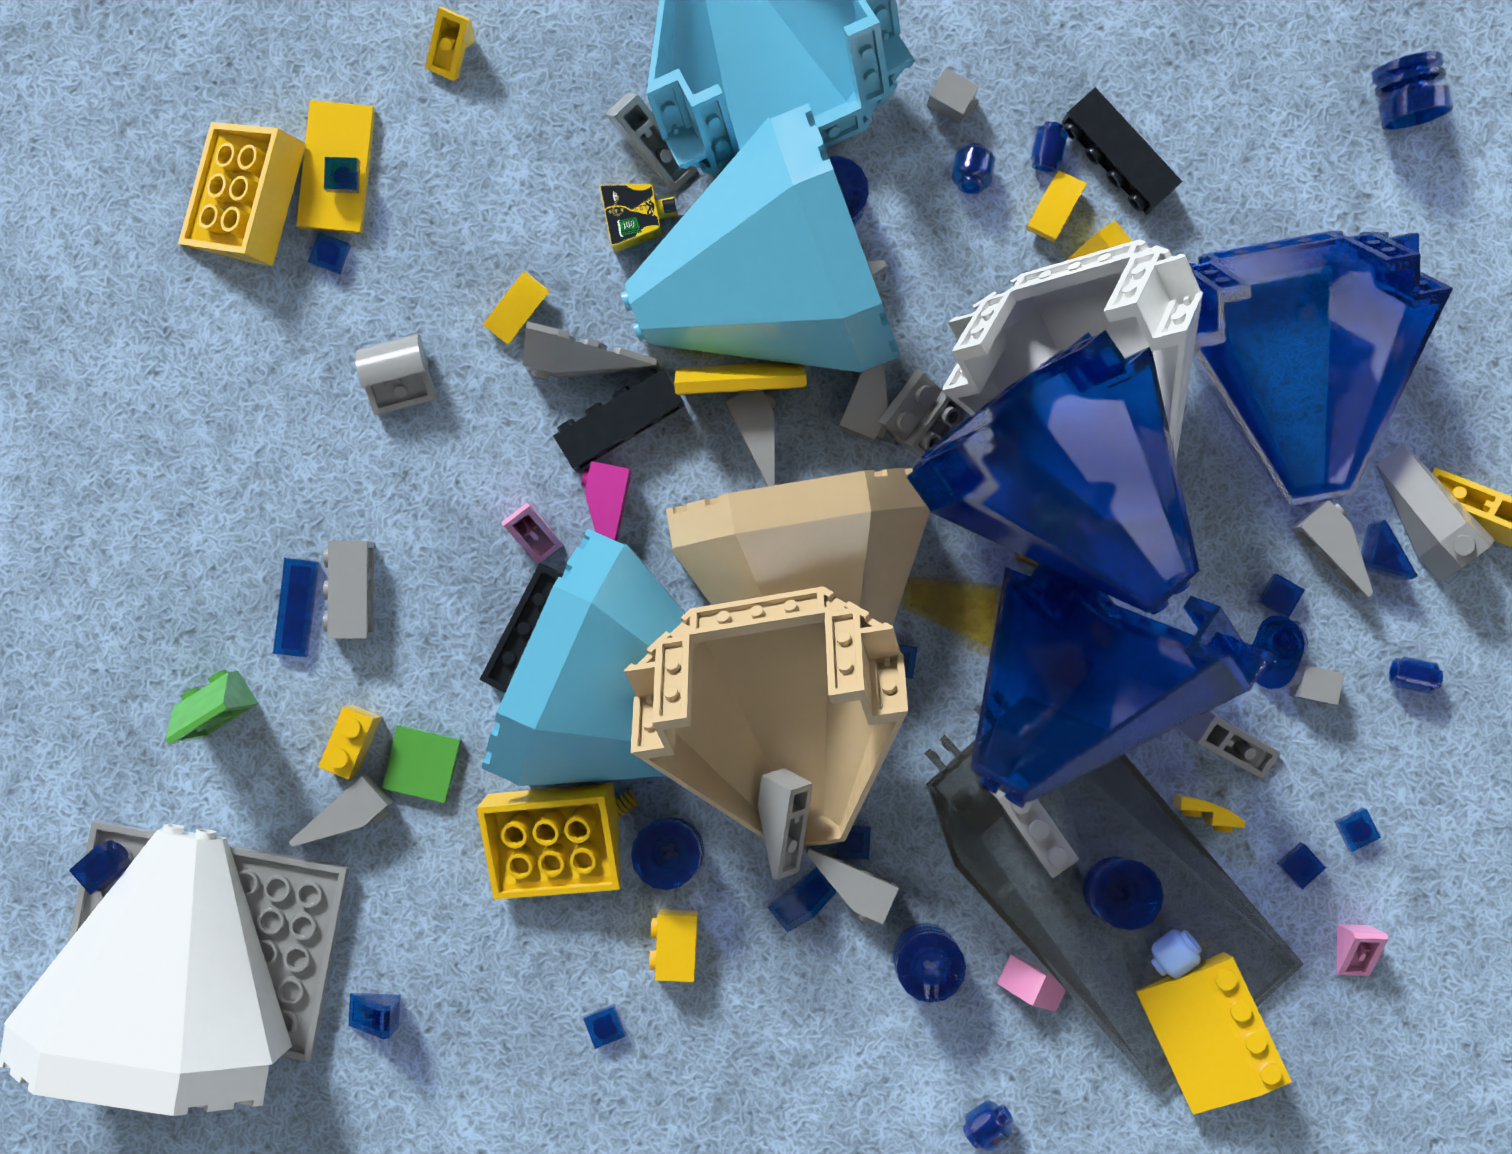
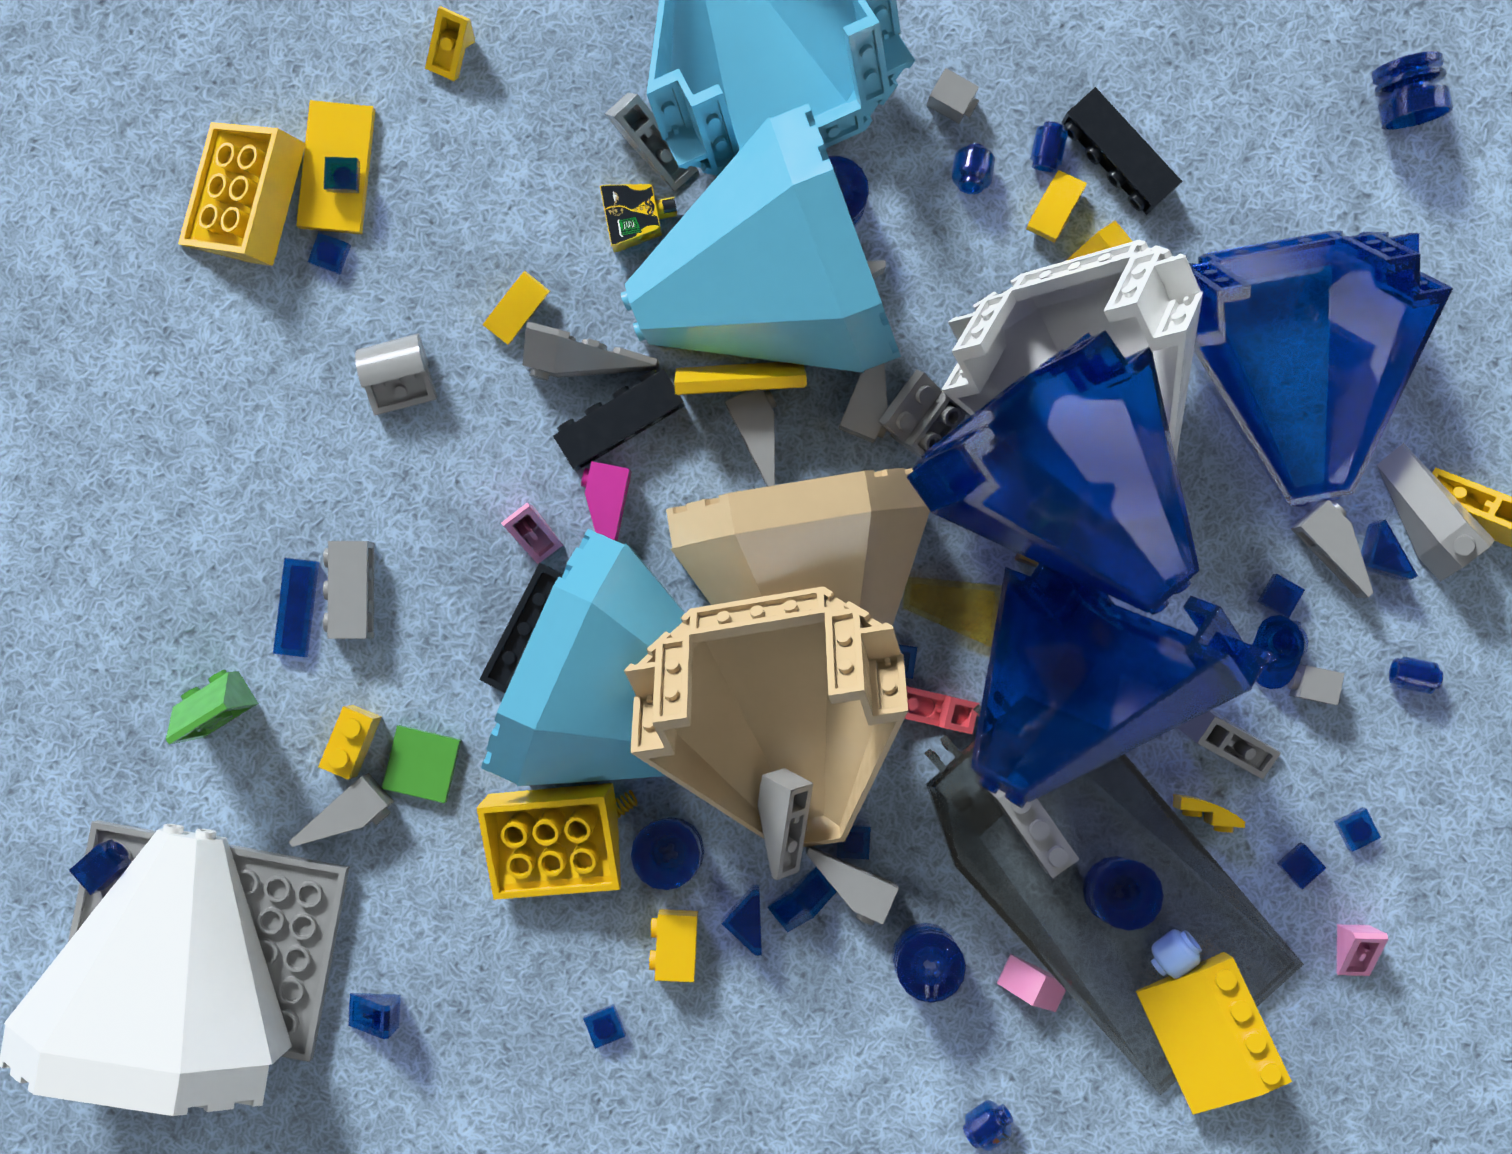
(745, 920): none -> clear blue slope
(941, 710): none -> coral slope

